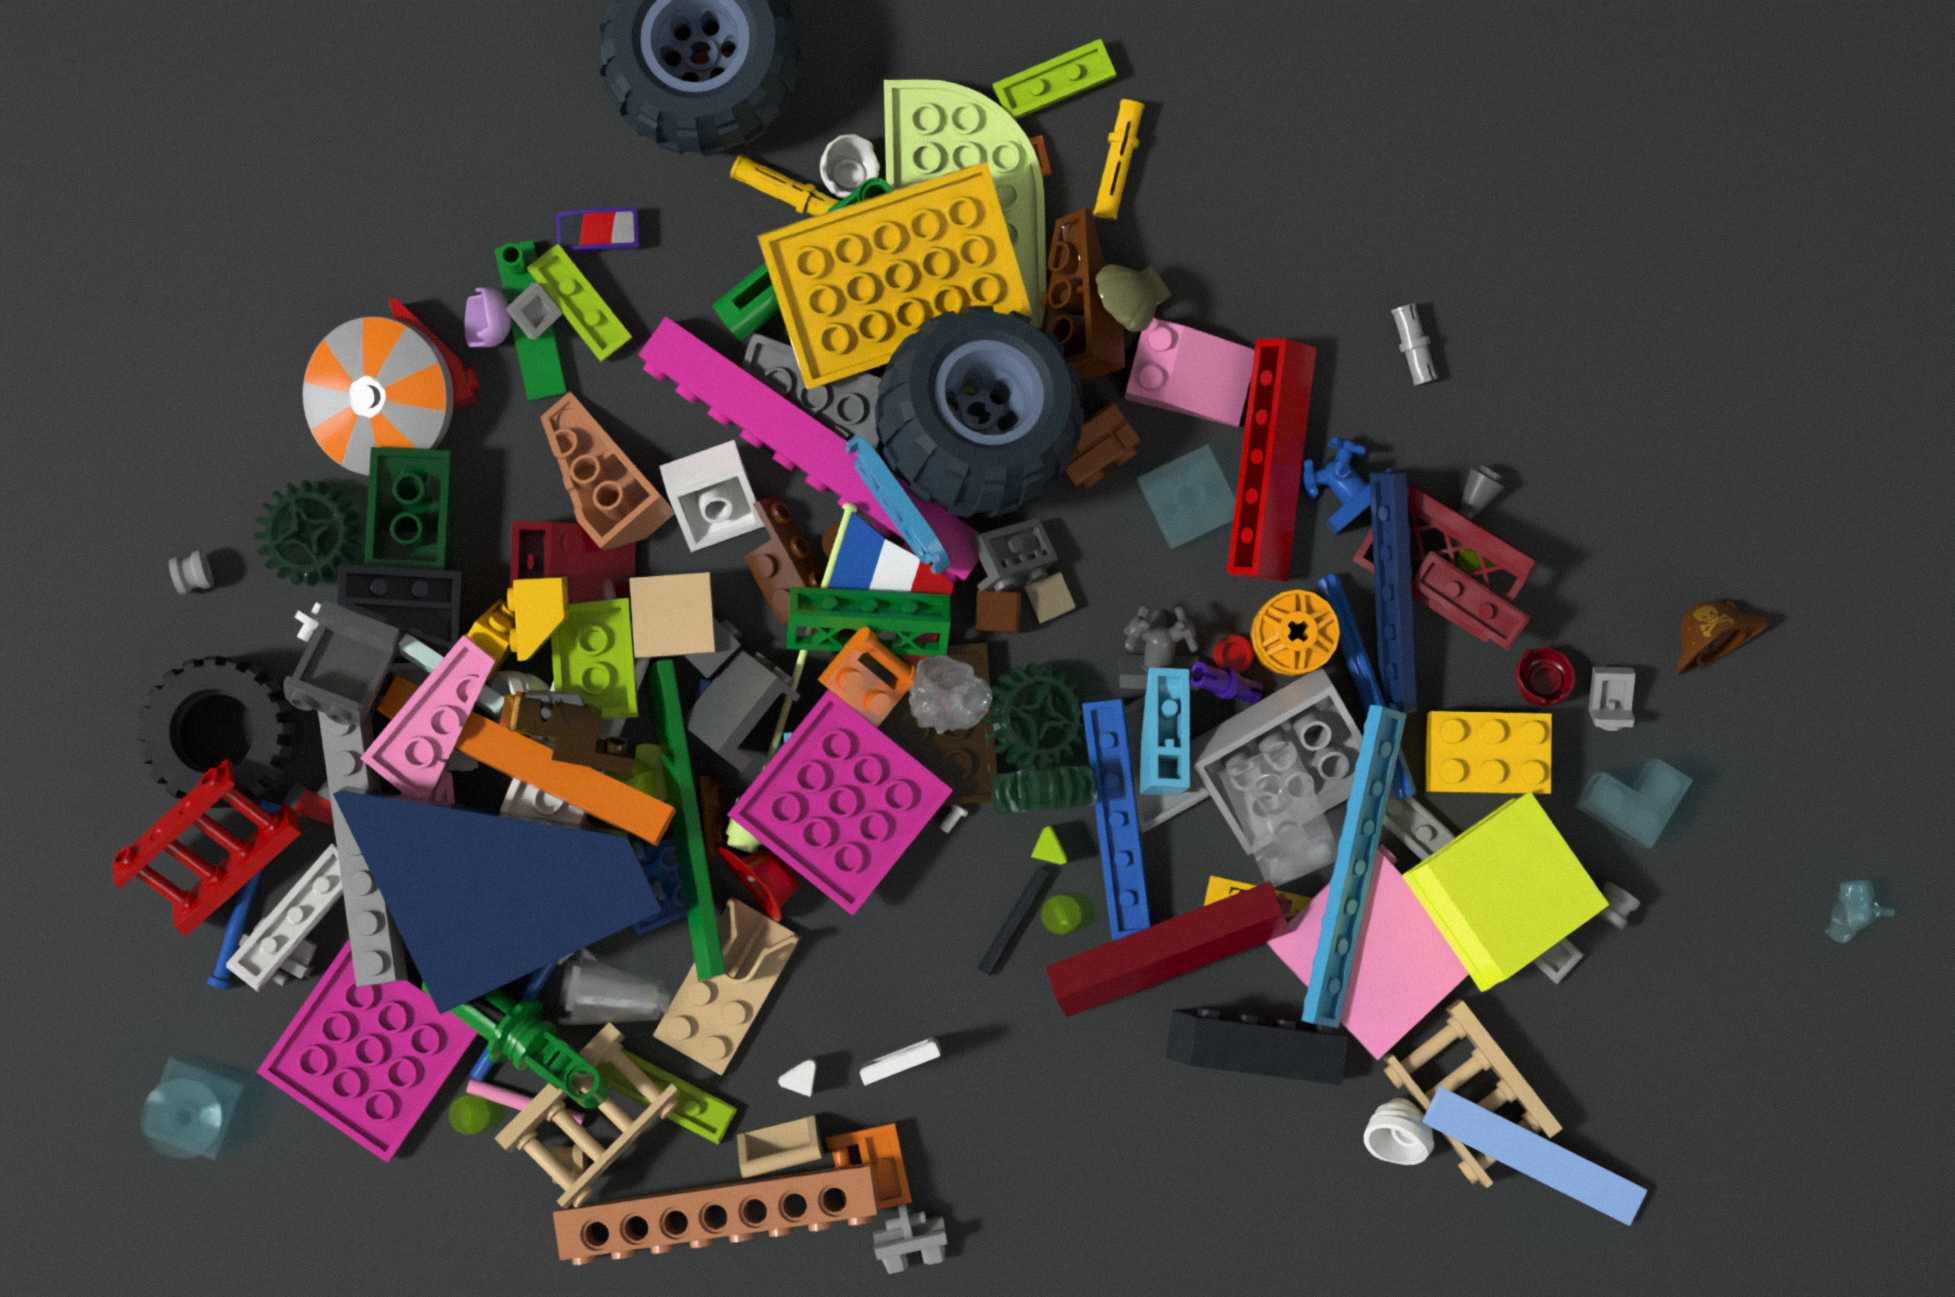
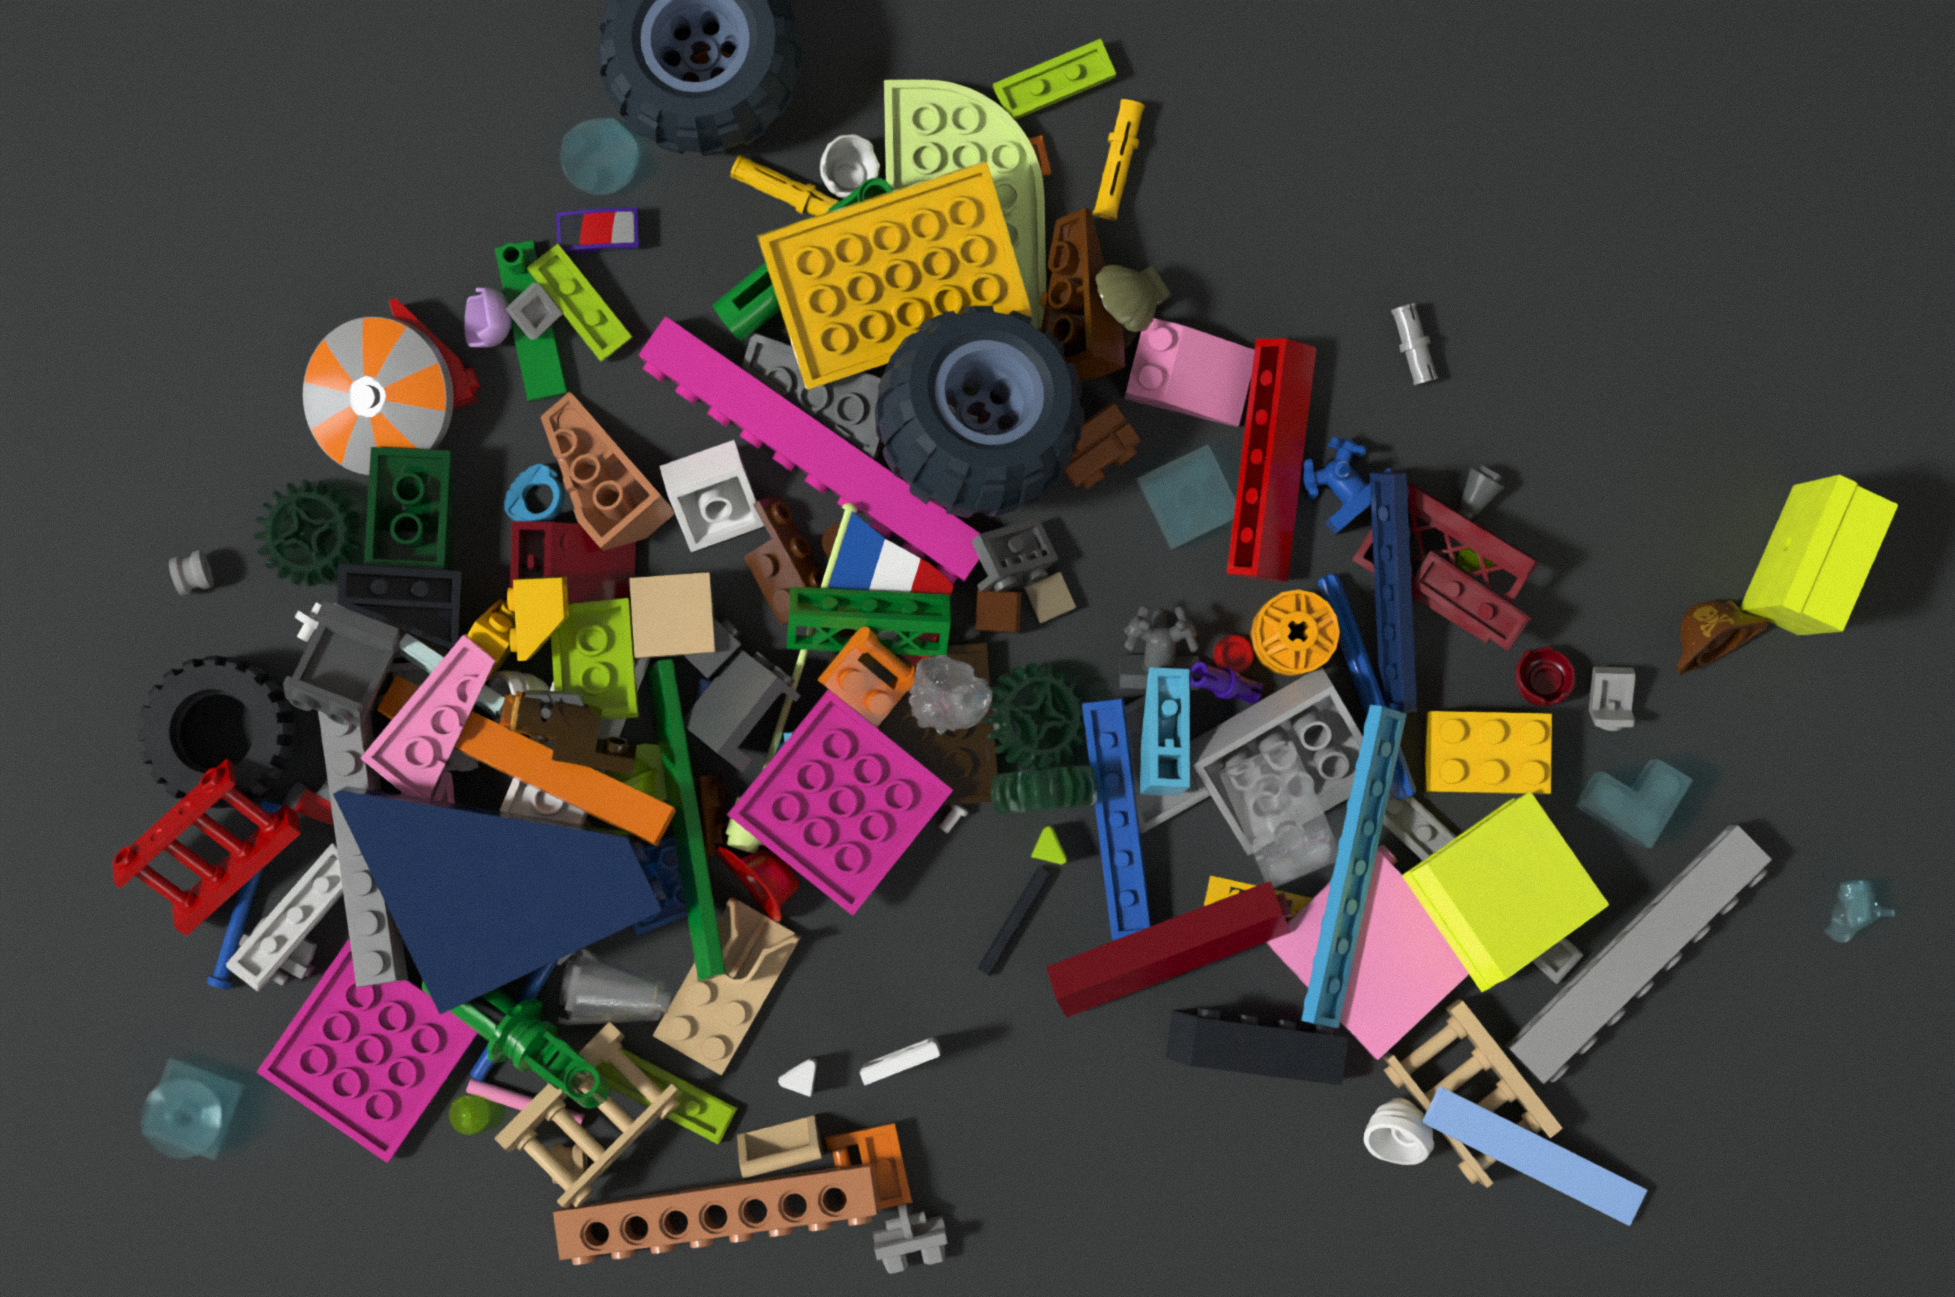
(538, 475): none -> dark azure piece
(599, 156): none -> clear light blue dish
(897, 505): dark azure tile -> none
(1060, 914): clear neon green tile -> none
(1619, 906): light grey wheel -> none
(1638, 953): none -> light grey brick
(1819, 556): none -> neon yellow container

